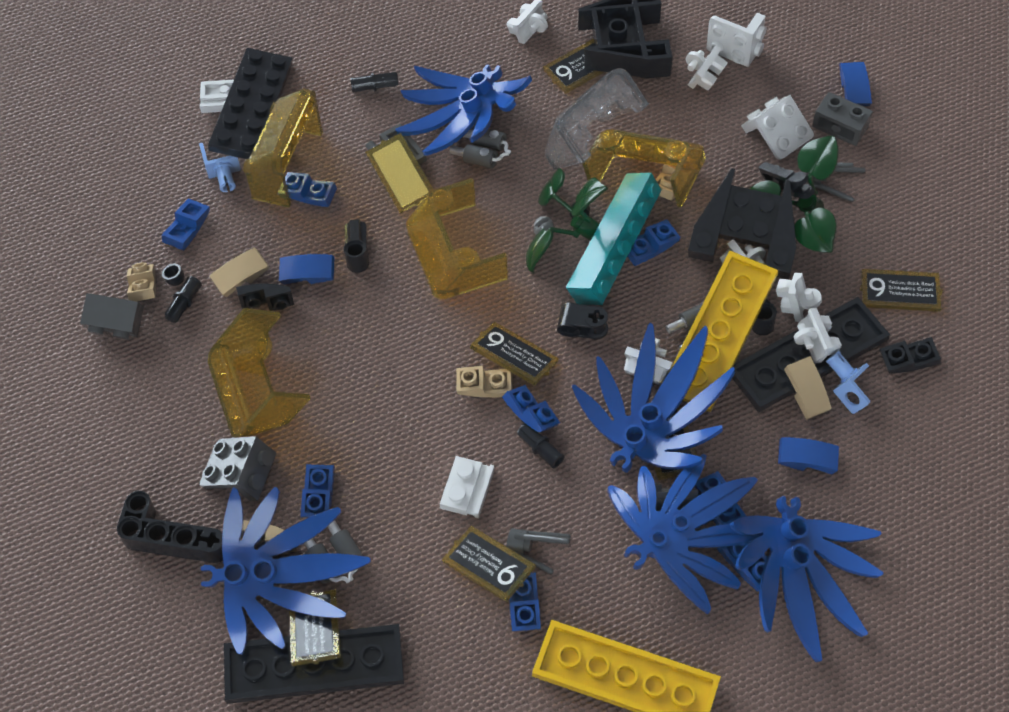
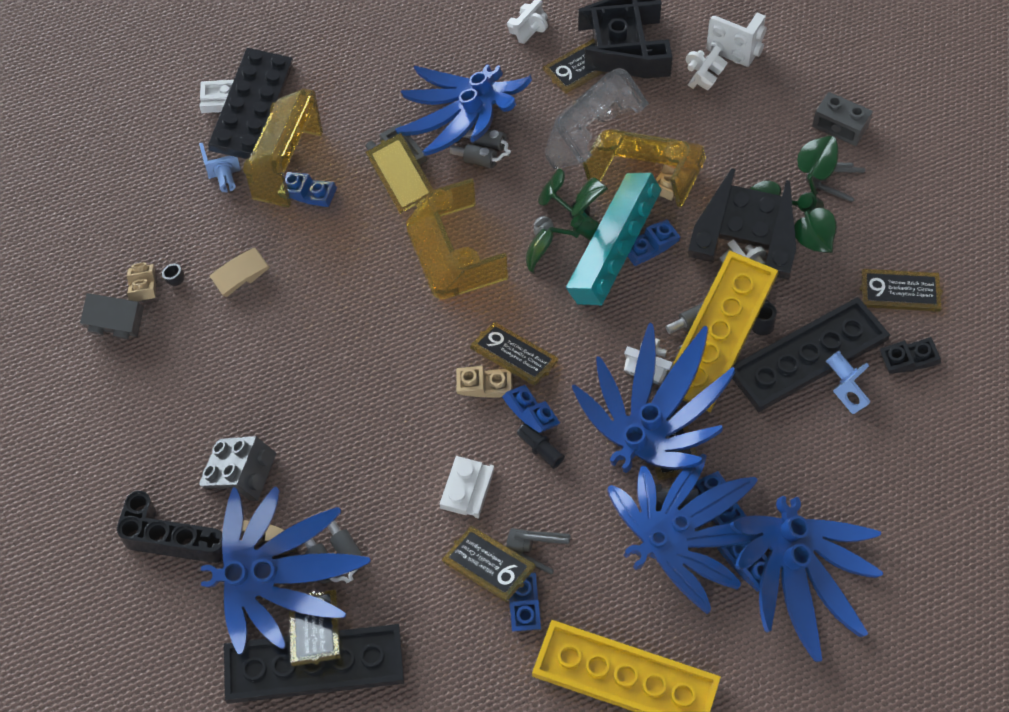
(182, 299): black axle -> none
(186, 225): blue slope -> none
(243, 379): clear yellow windscreen -> none
(276, 296): black slope -> none
(307, 267): blue slope -> none
(317, 490): blue slope -> none
(356, 246): black piece -> none
(374, 81): black axle -> none
(581, 321): black piece -> none
(780, 126): white bracket -> none
(780, 175): black hinge -> none
(796, 296): white hips -> none
(805, 453): blue slope -> none
(809, 387): tan slope -> none
(814, 334): white hips -> none
(855, 83): blue slope -> none

